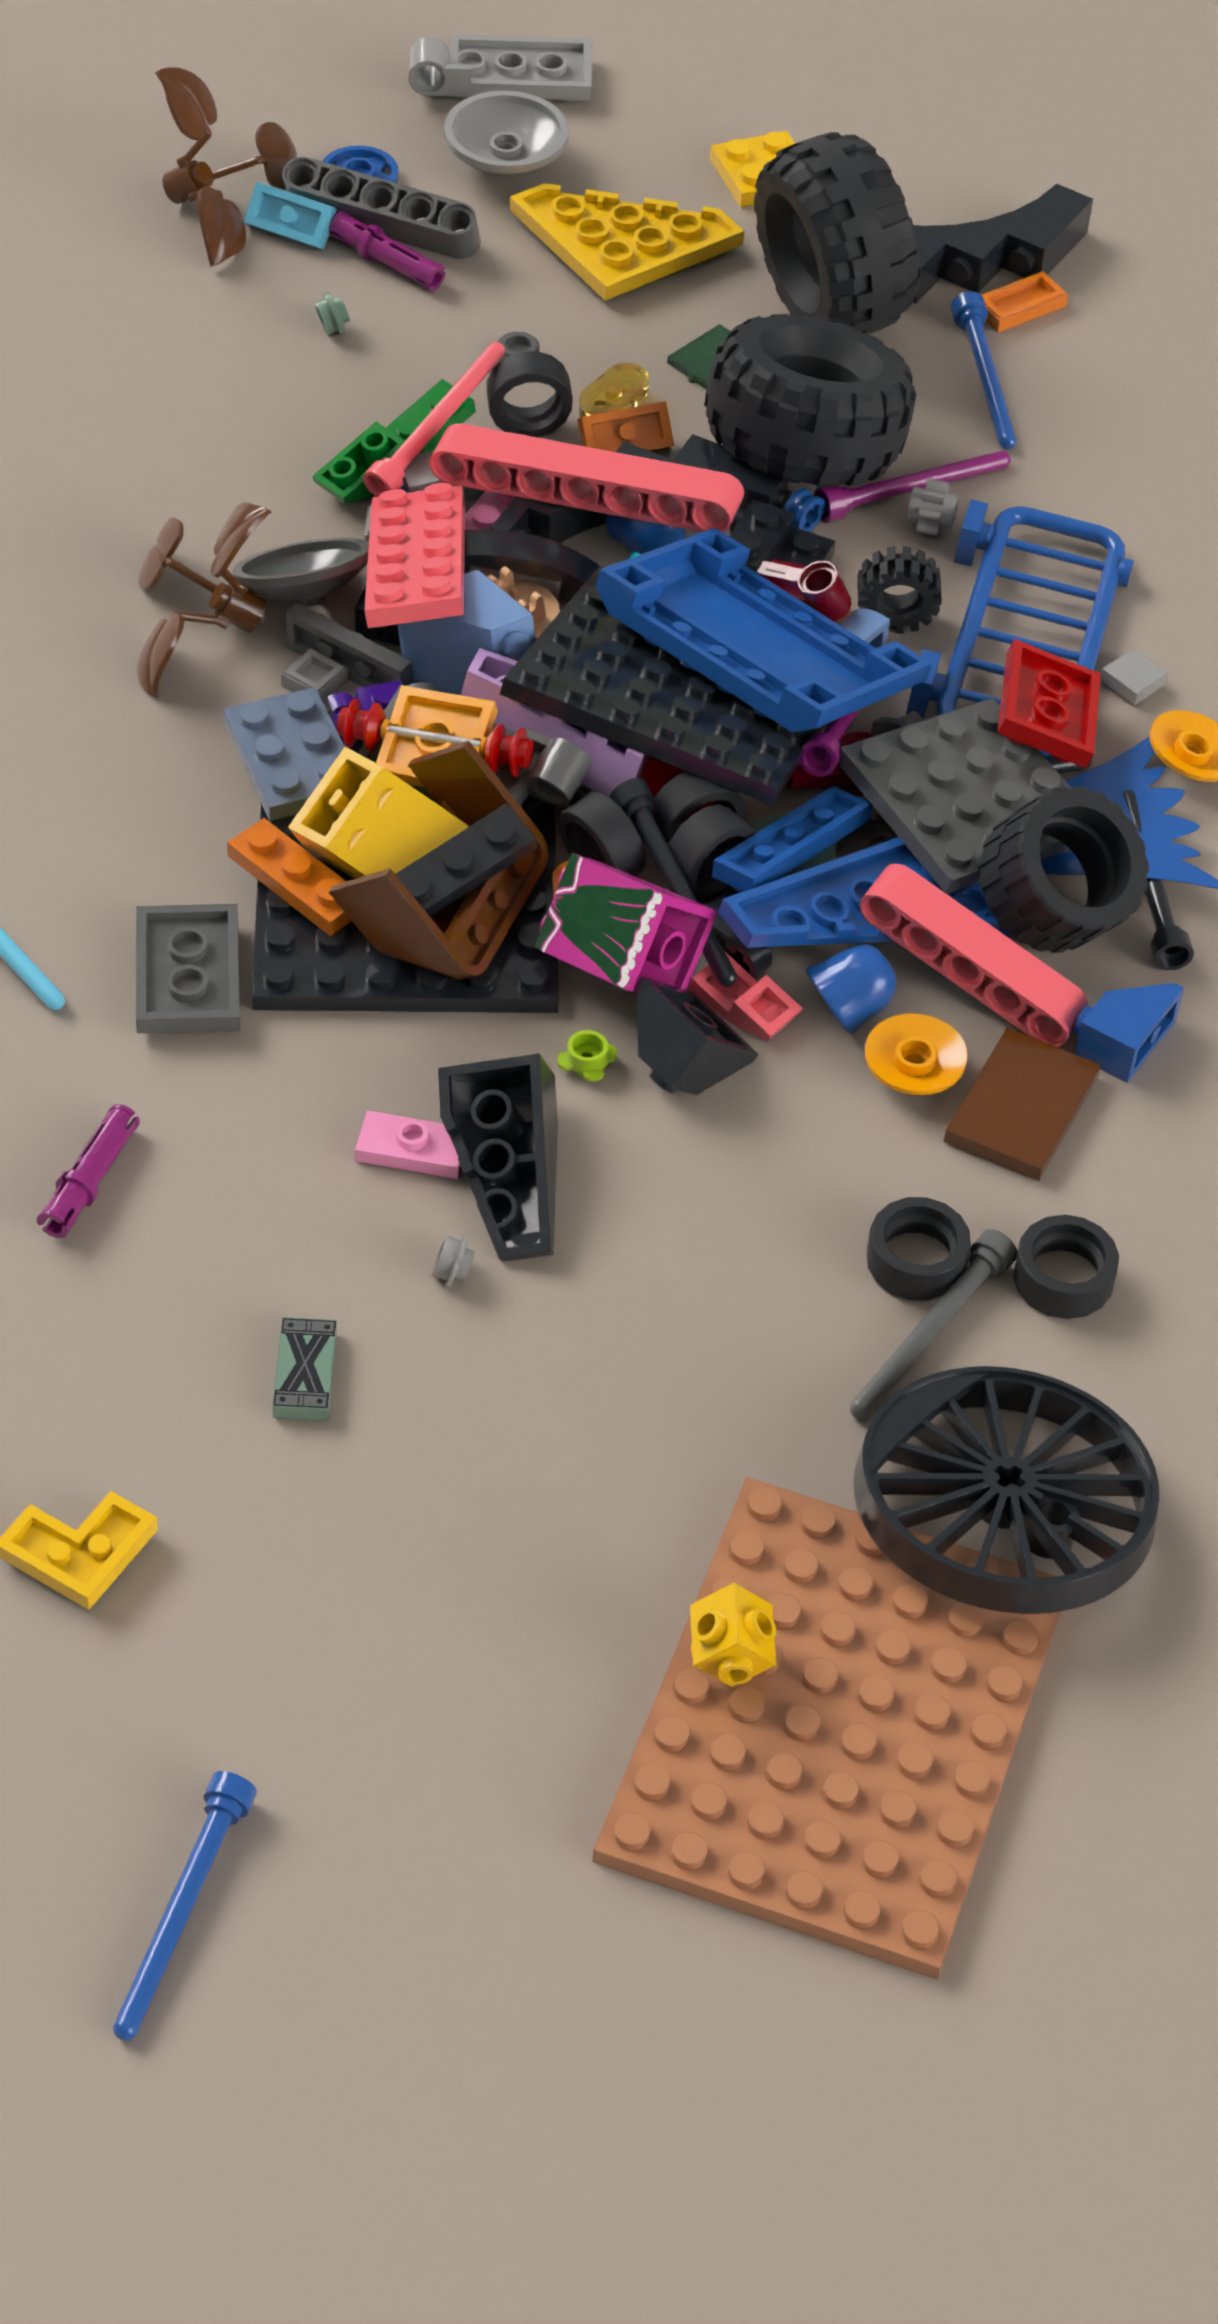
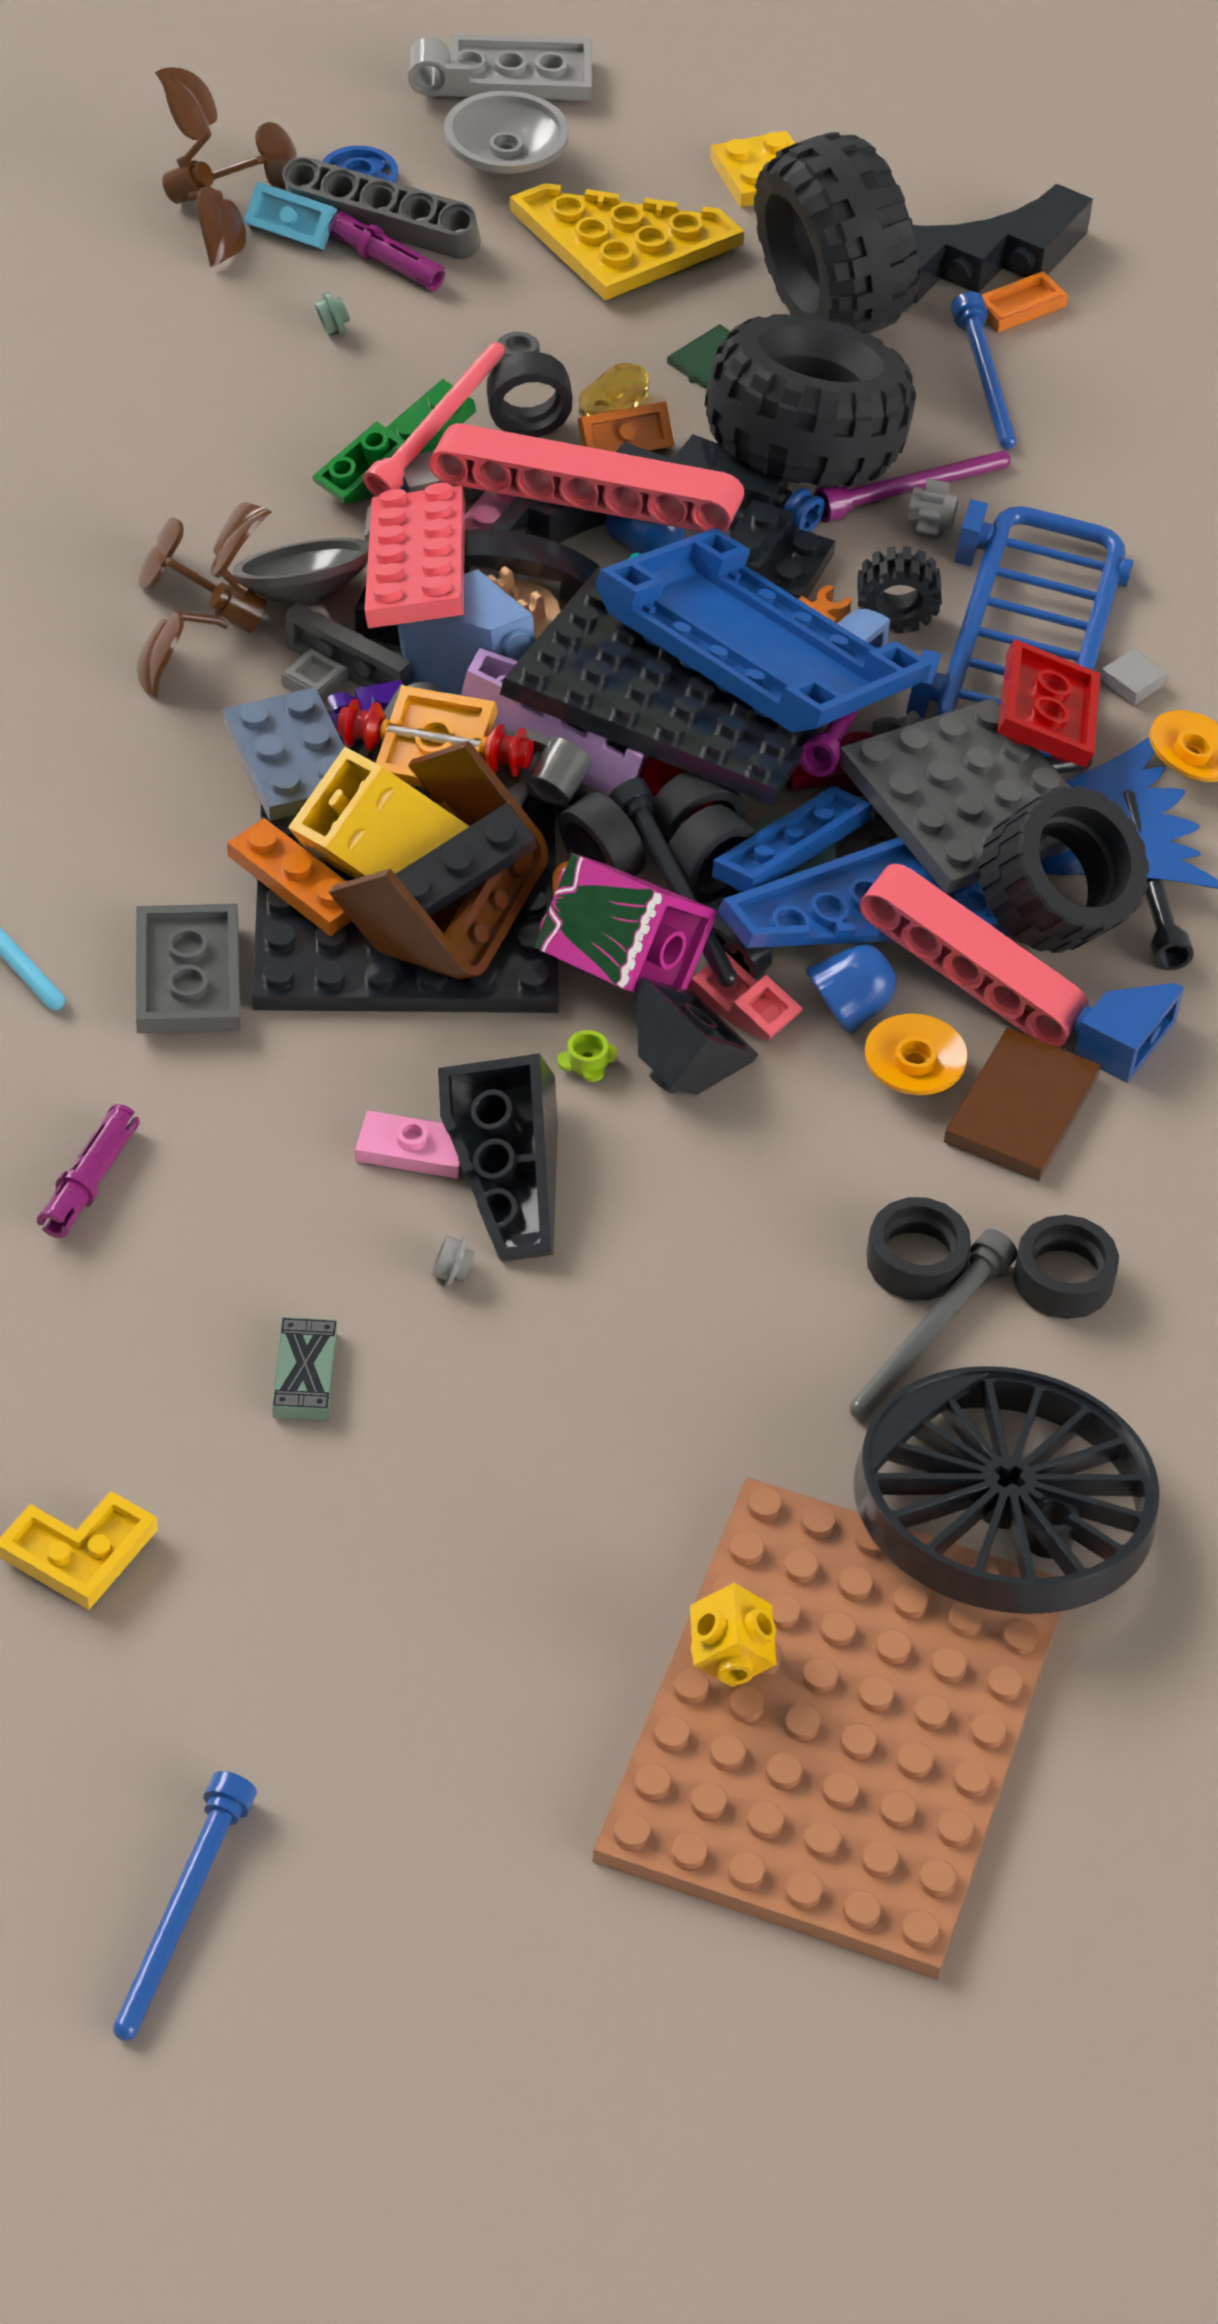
(815, 585): dark red piece -> none

